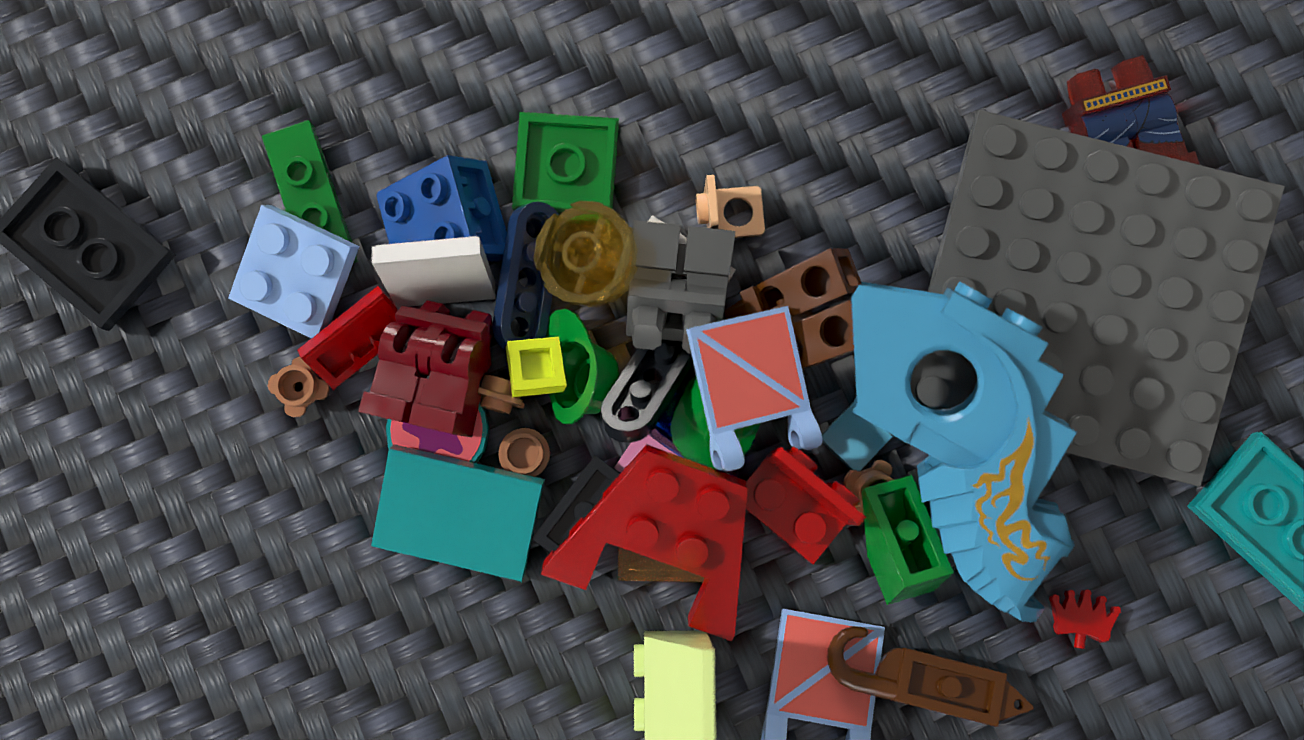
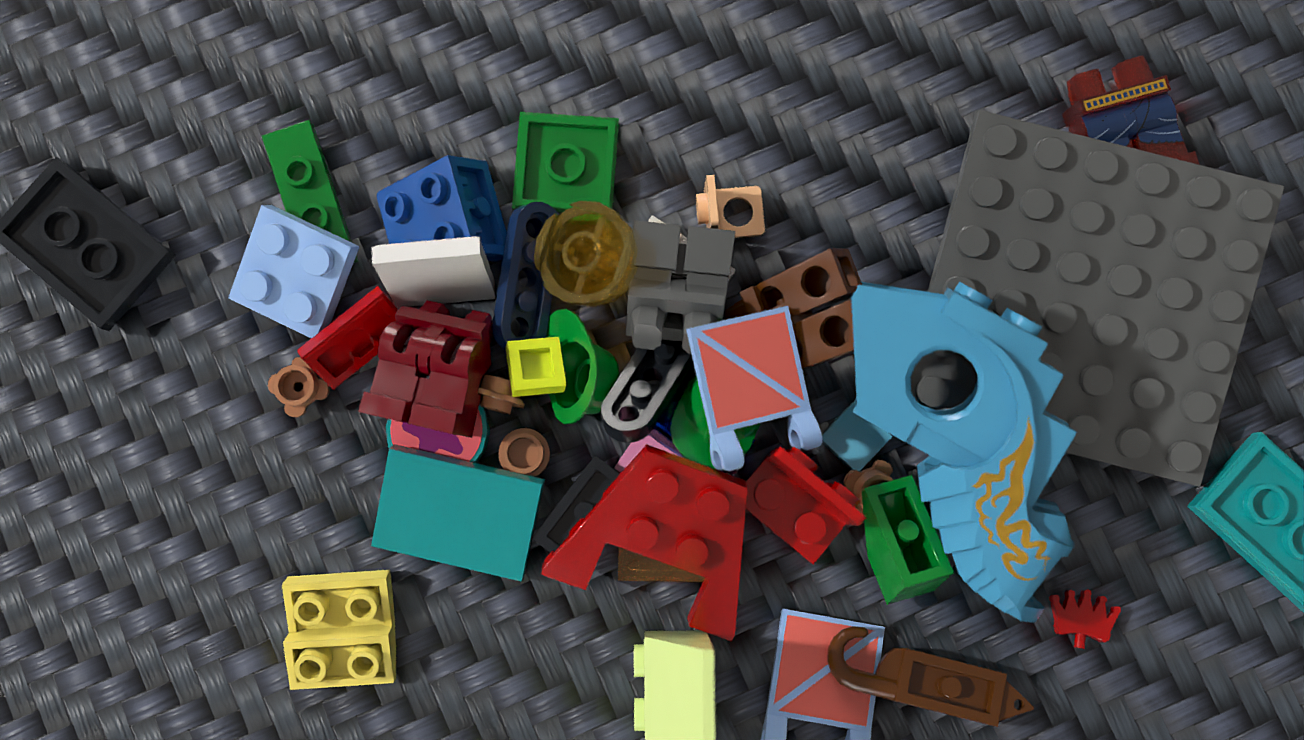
(340, 629): none -> light yellow slope

